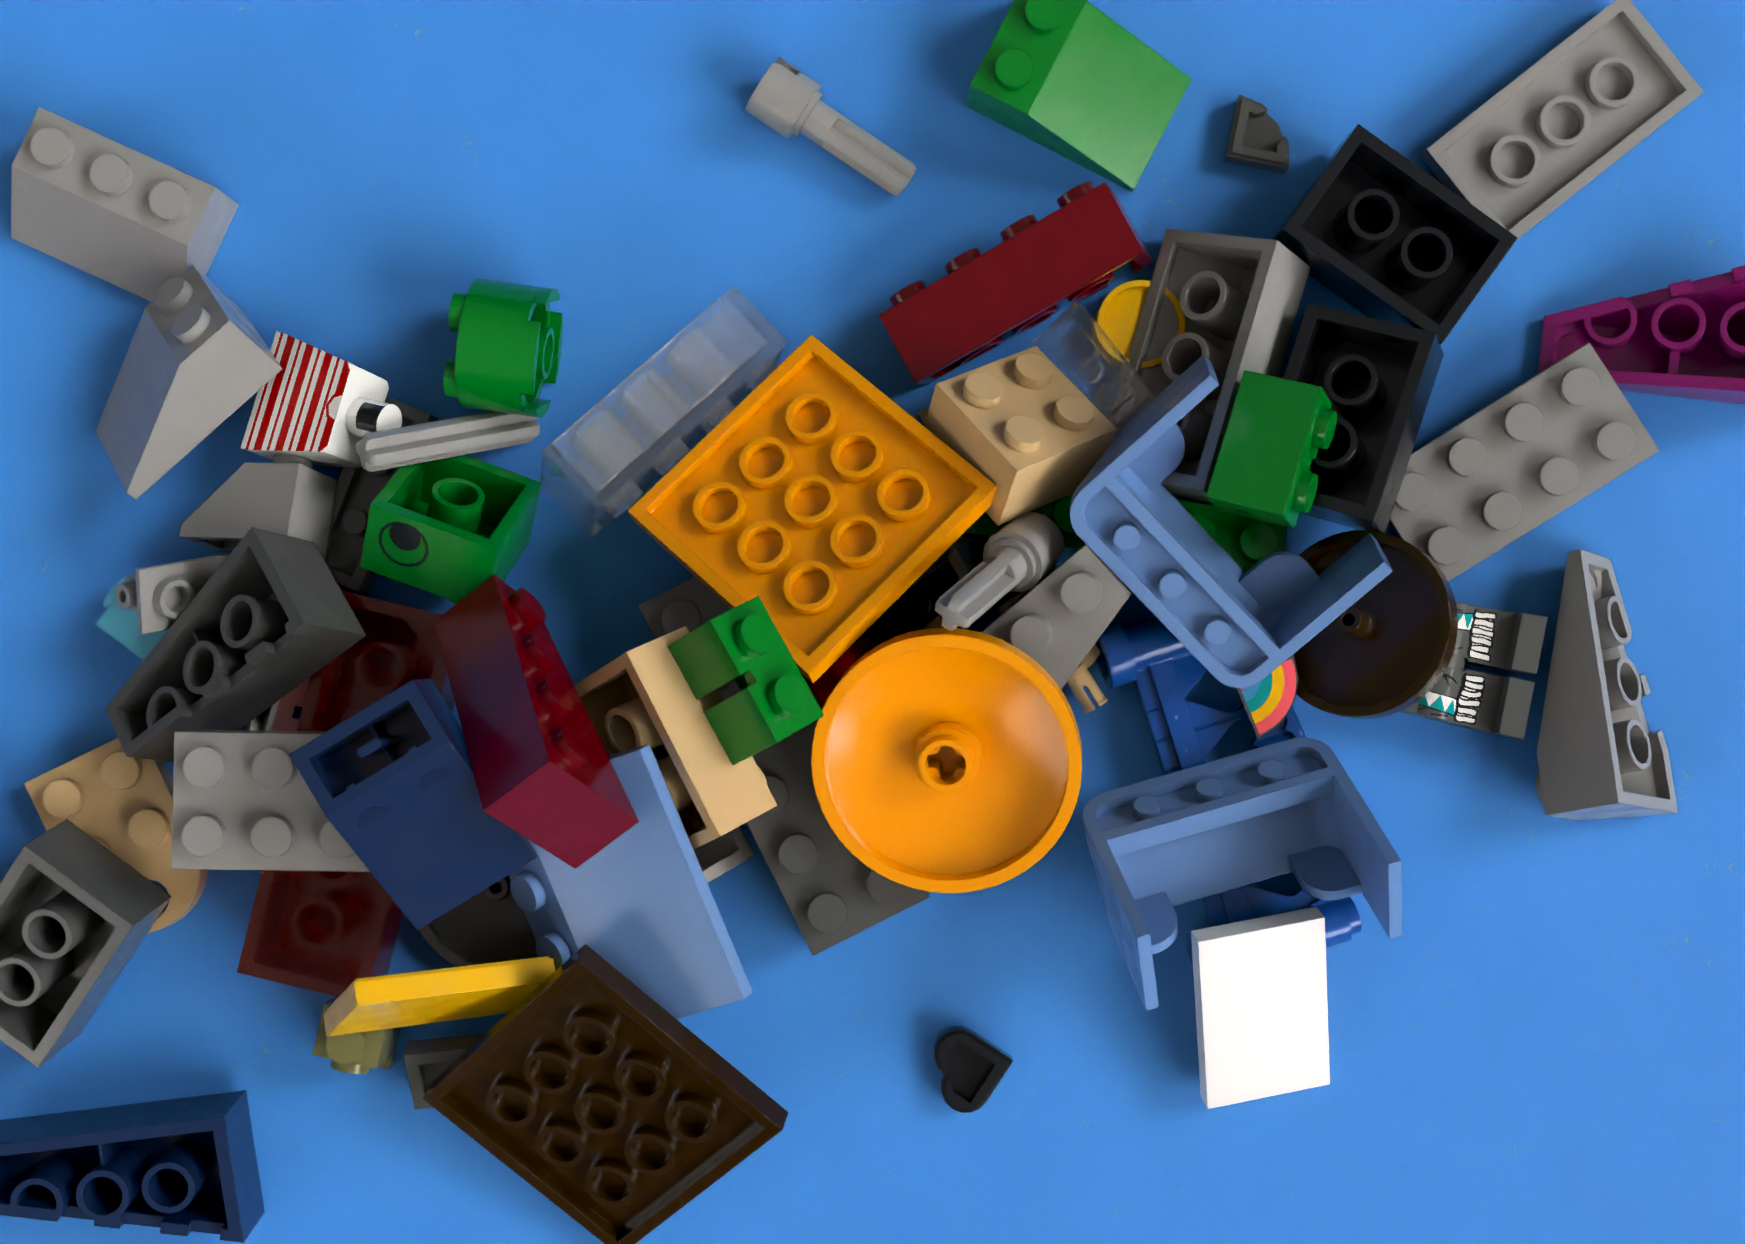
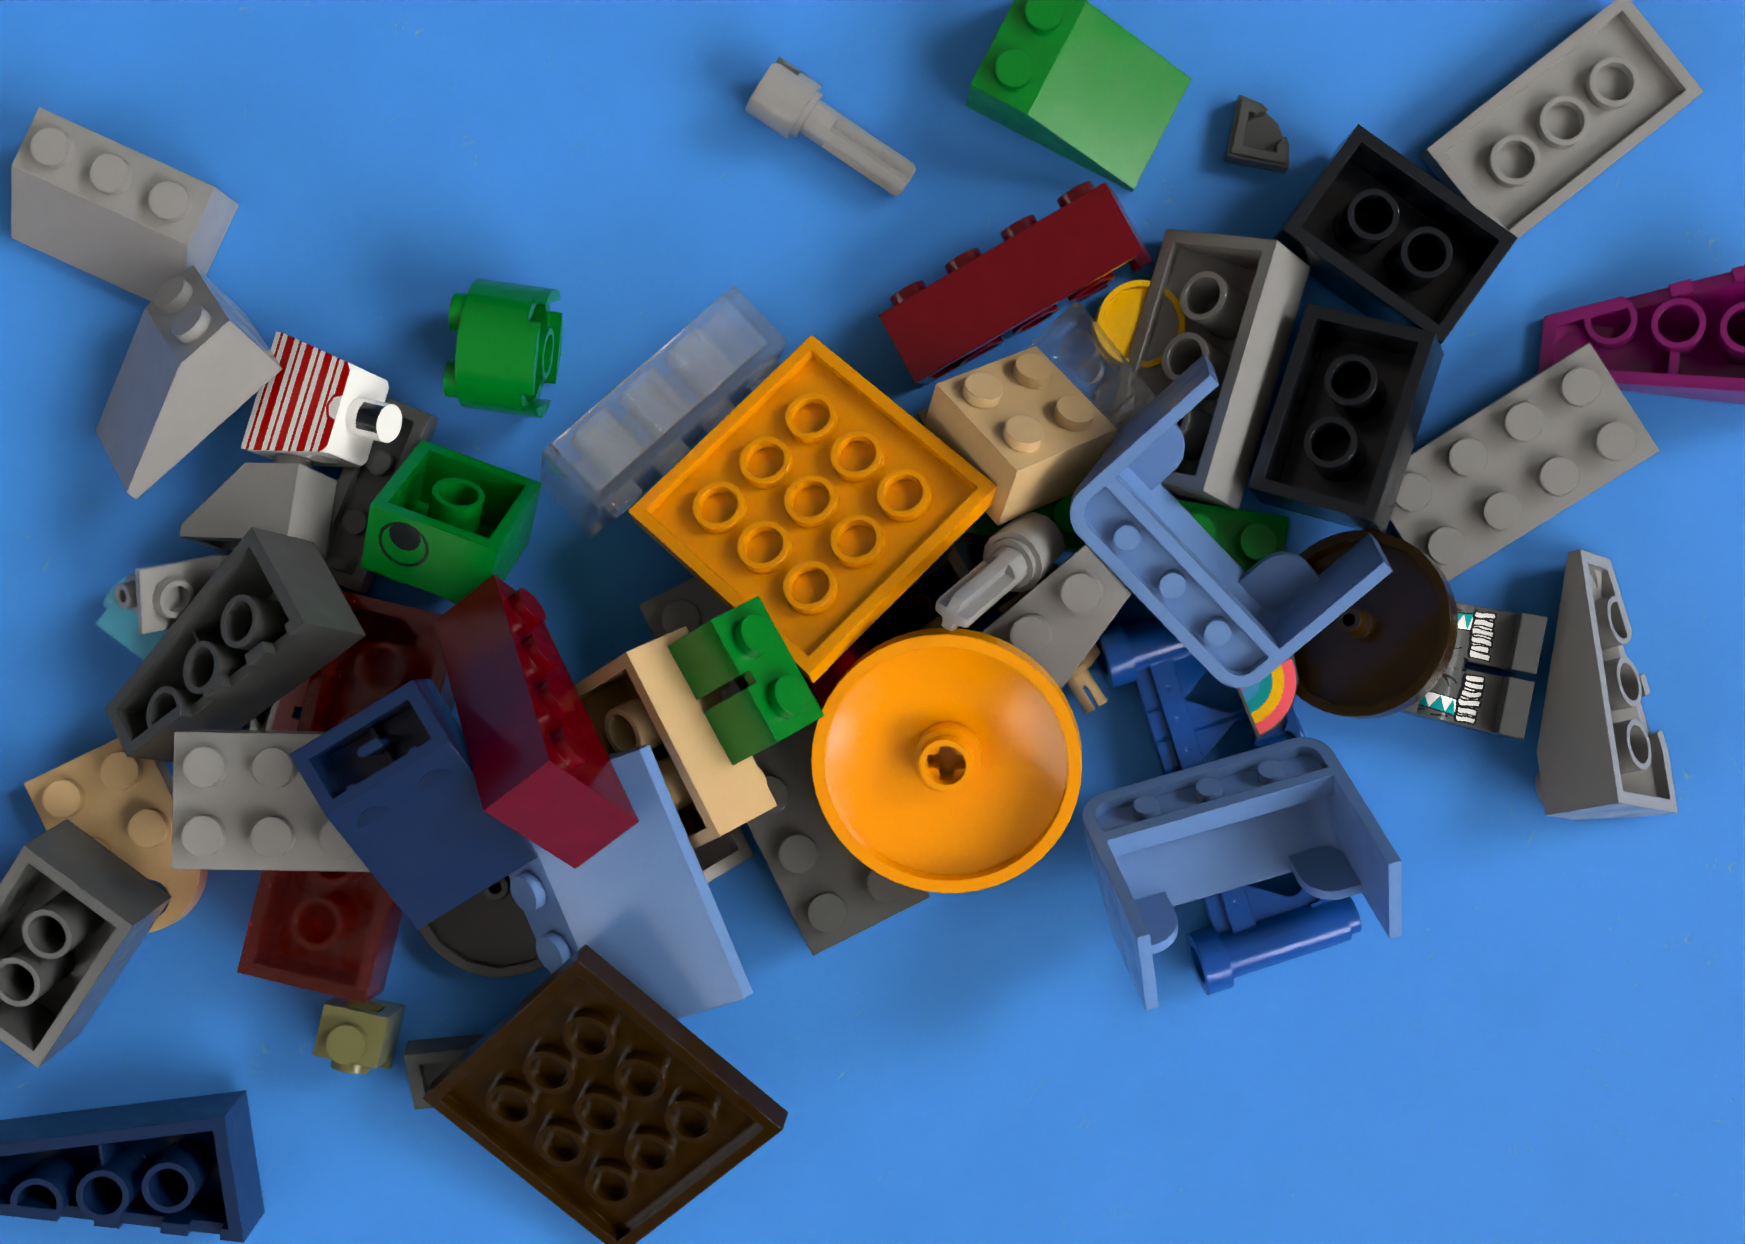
(435, 995): yellow tile -> none
(444, 439): light grey axle -> none
(969, 1067): black tile -> none
(1261, 1007): white tile -> none
(1271, 448): green piece -> none

